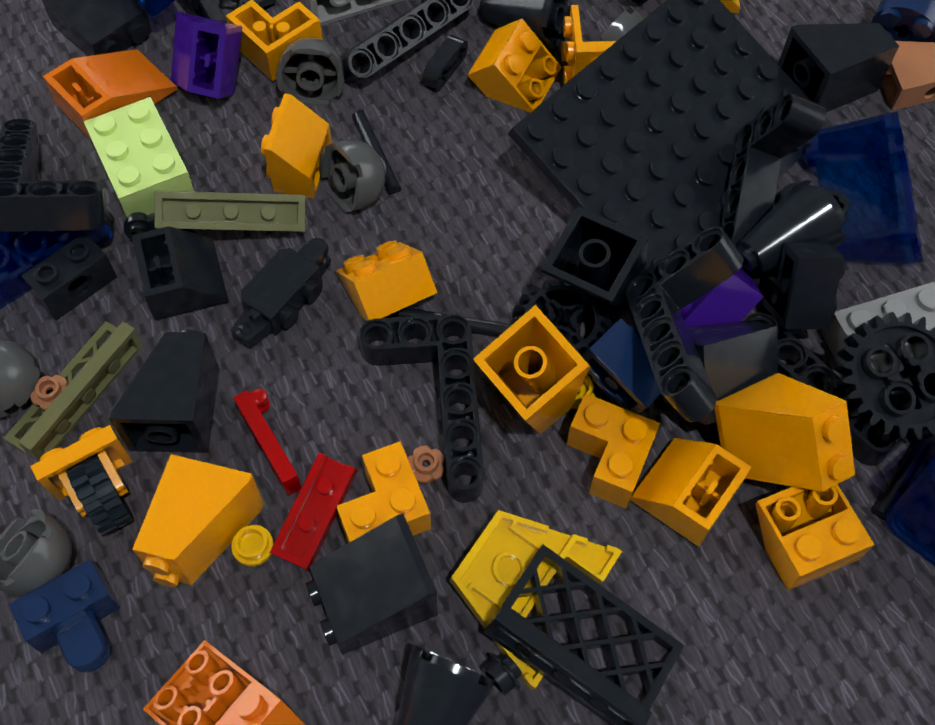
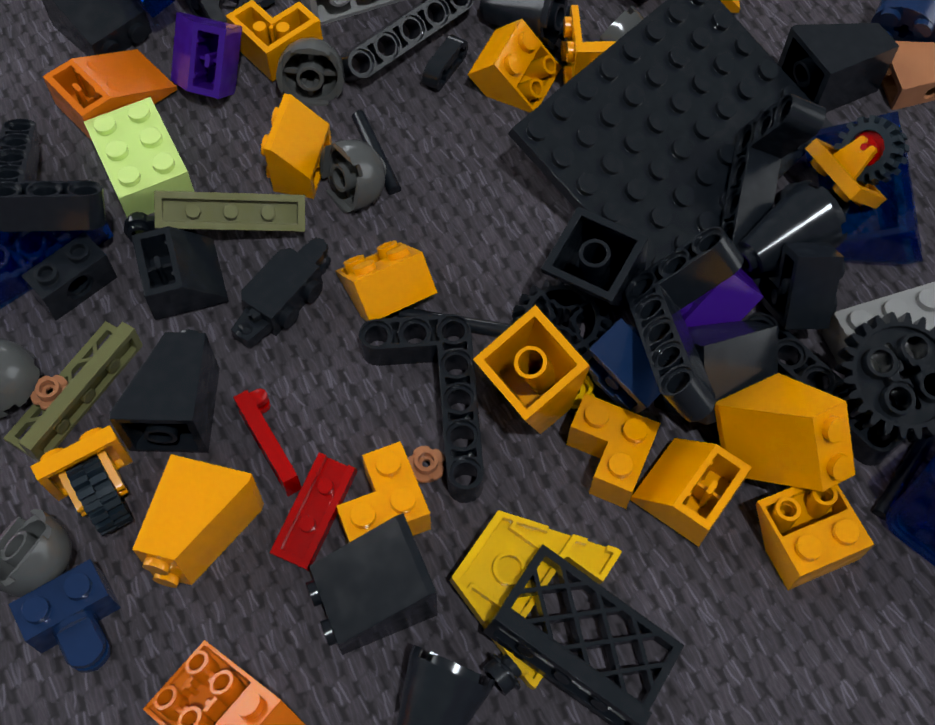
(252, 545): yellow plate -> none
(864, 158): none -> plate

